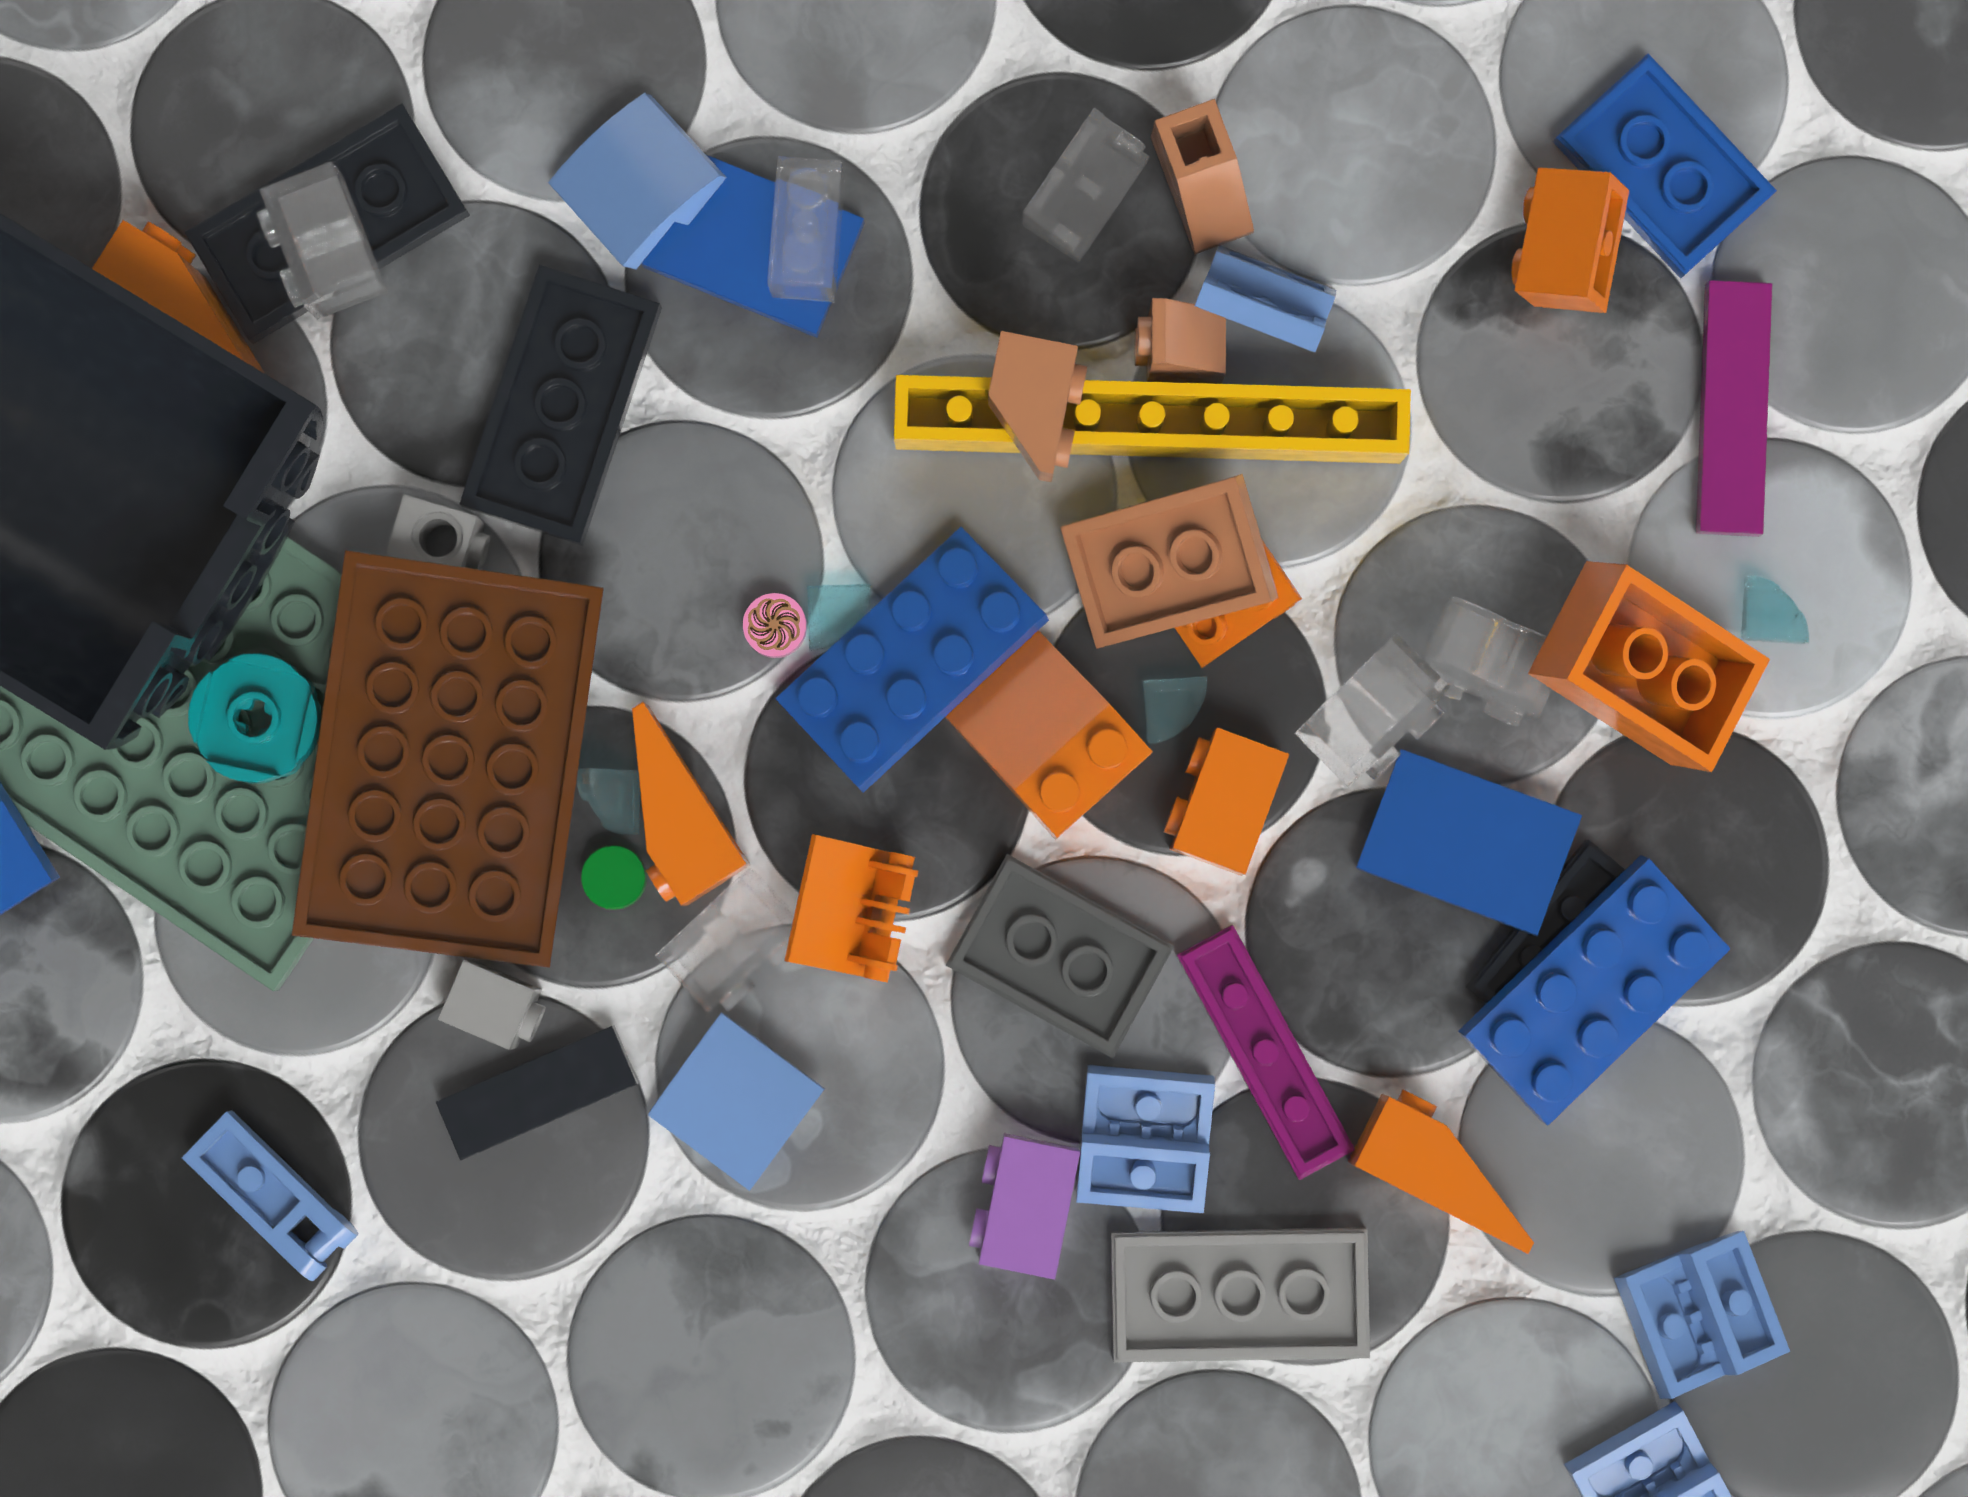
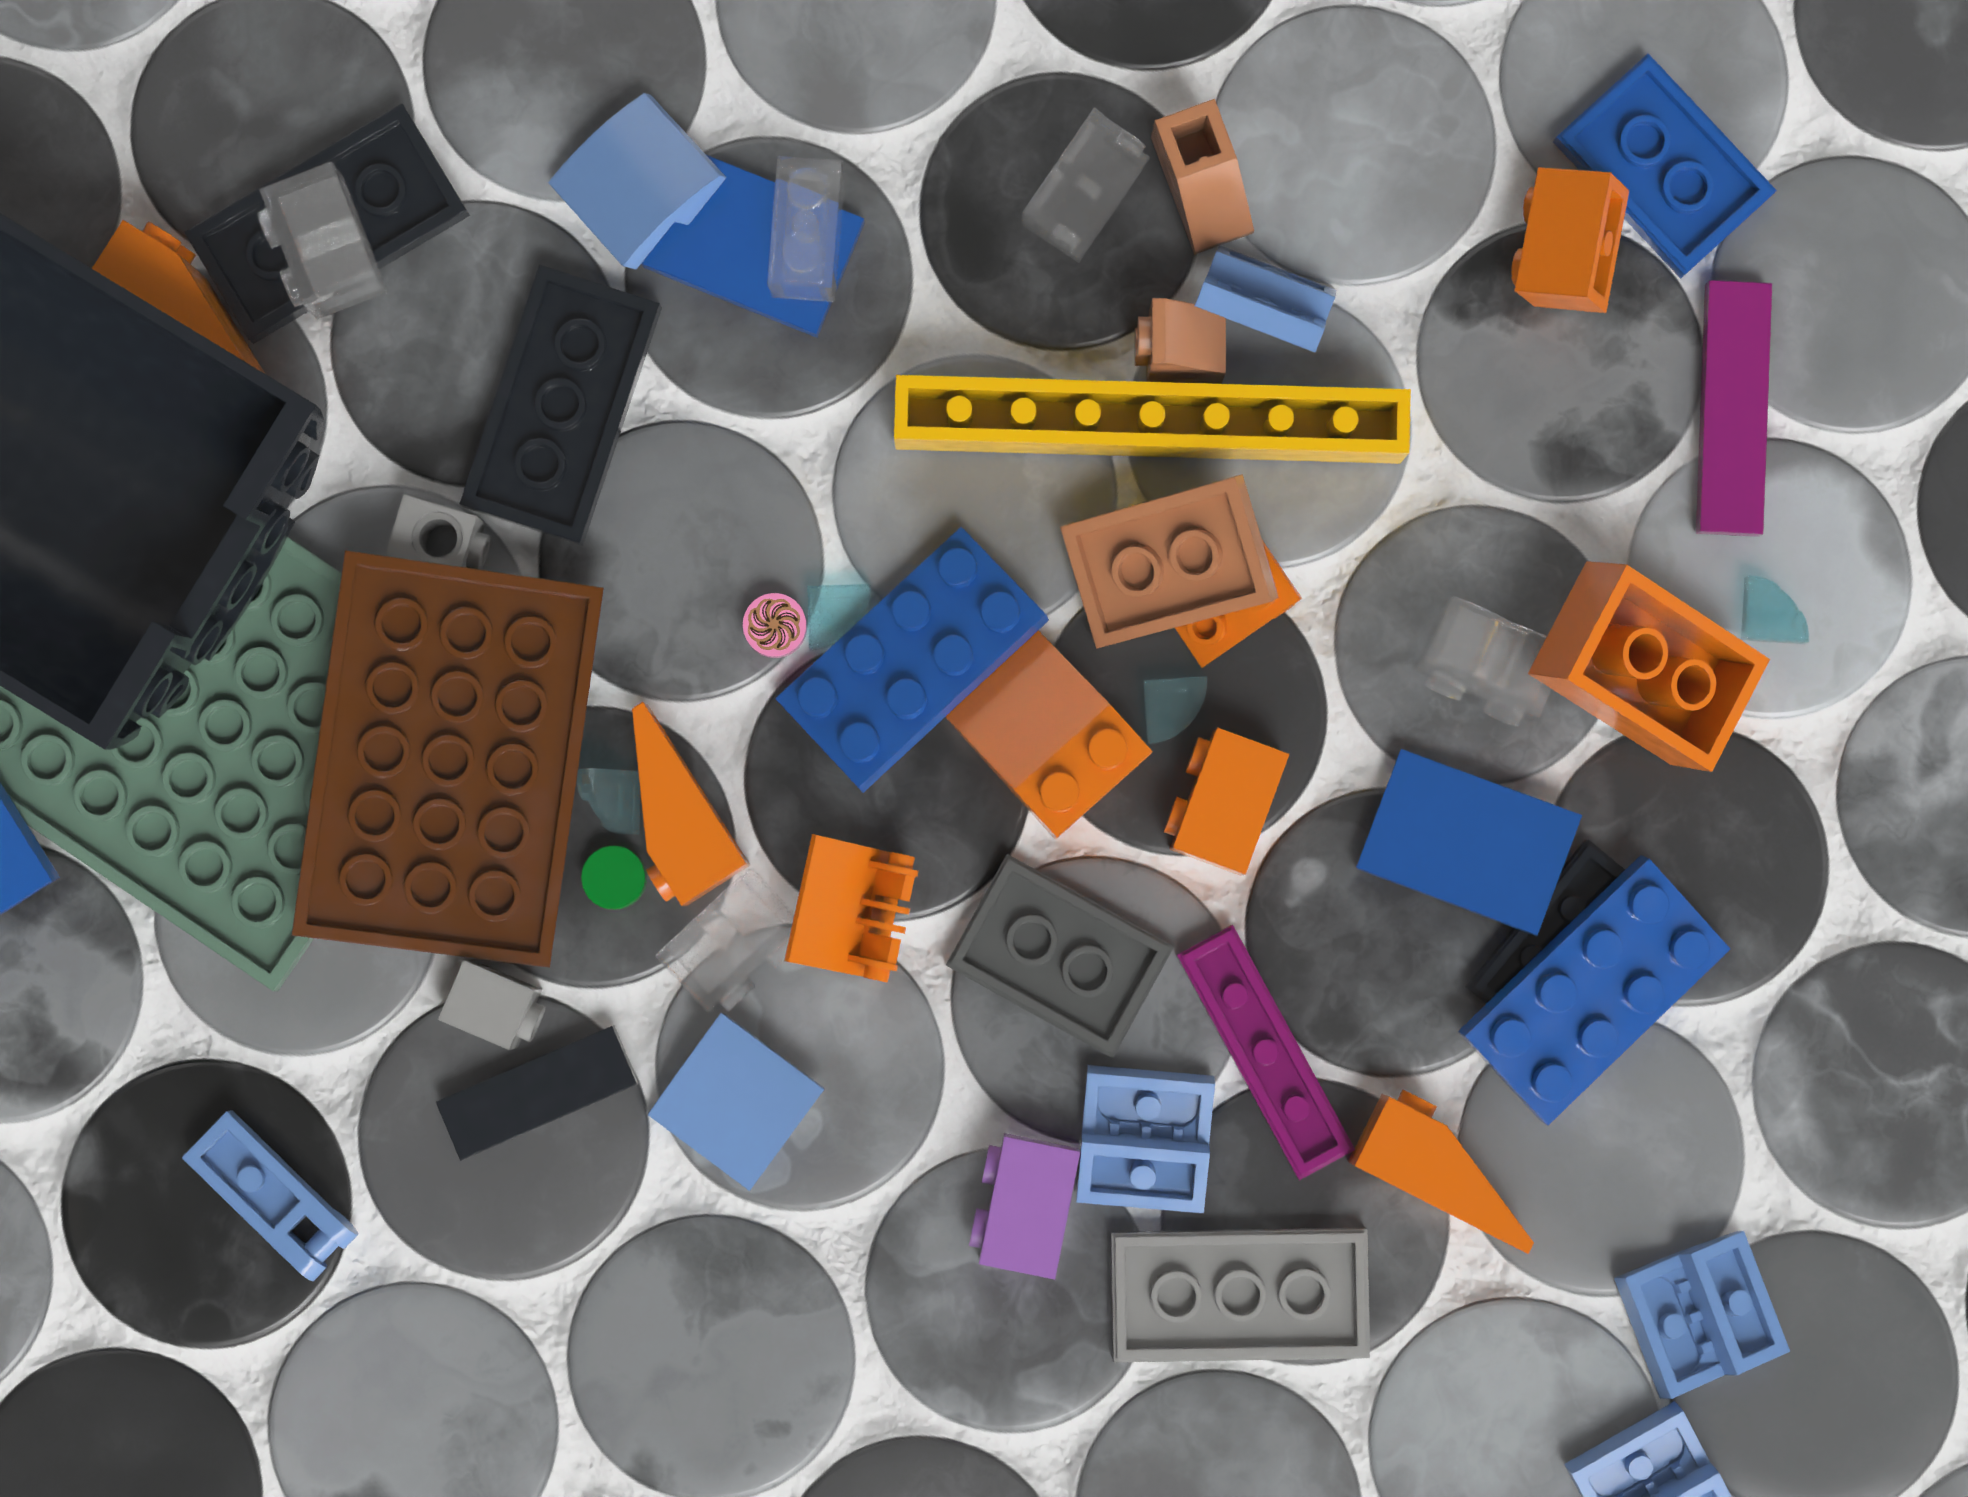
(236, 687): teal plate -> none
(1031, 395): nougat slope -> none
(1373, 711): clear brick -> none

